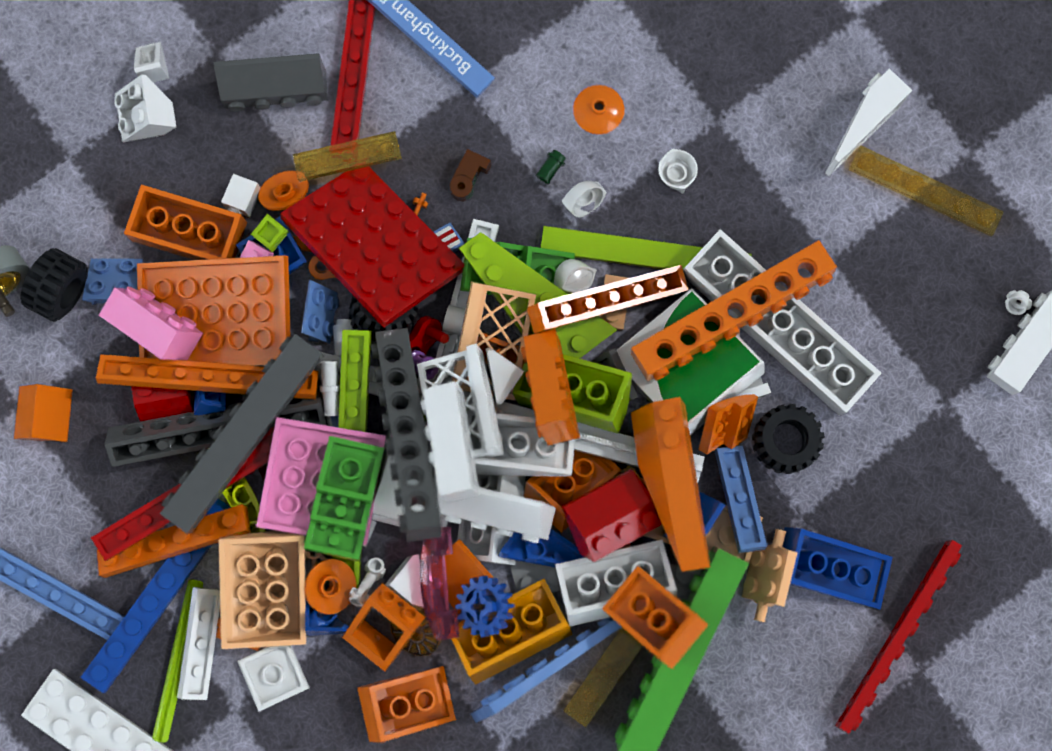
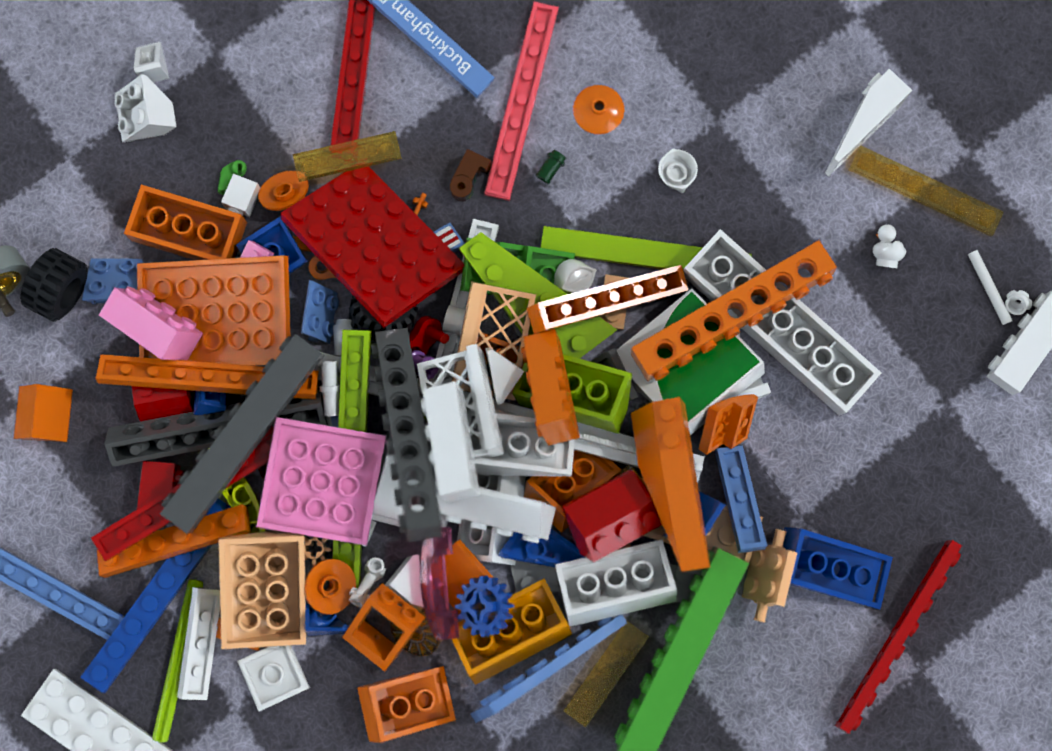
(157, 479): none -> red slope
(237, 167): none -> bright green arm
(270, 232): lime tile -> none
(271, 81): dark grey slope -> none
(344, 498): bright green slope -> none
(521, 101): none -> coral tile
(583, 195): white hat -> none
(655, 617): orange slope -> none
(809, 431): black tyre -> none
(886, 252): none -> white animal
(990, 287): none -> white bar

